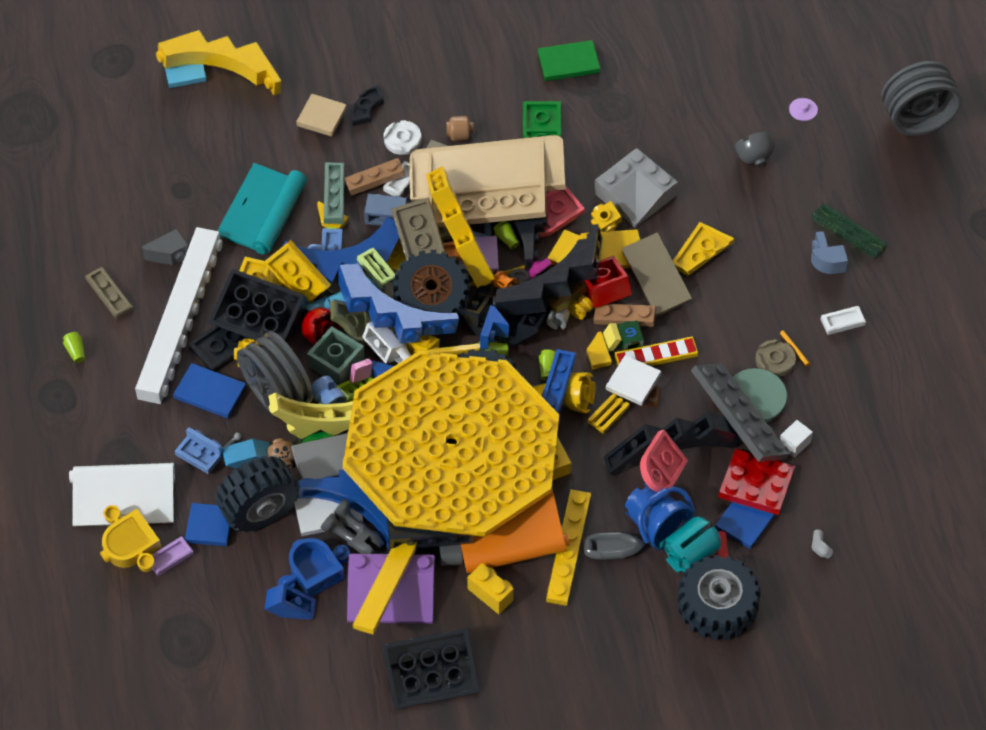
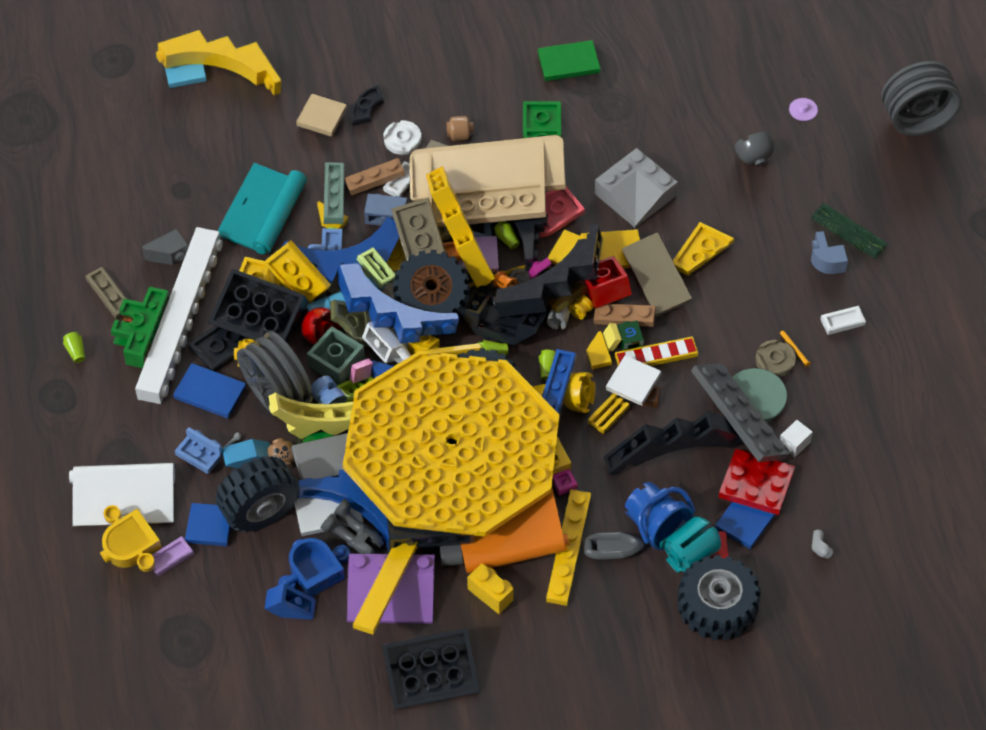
(139, 325): none -> green piece
(493, 325): blue slope -> none
(564, 482): none -> dark pink tile
(610, 214): yellow brick -> none
(663, 461): coral tile -> none

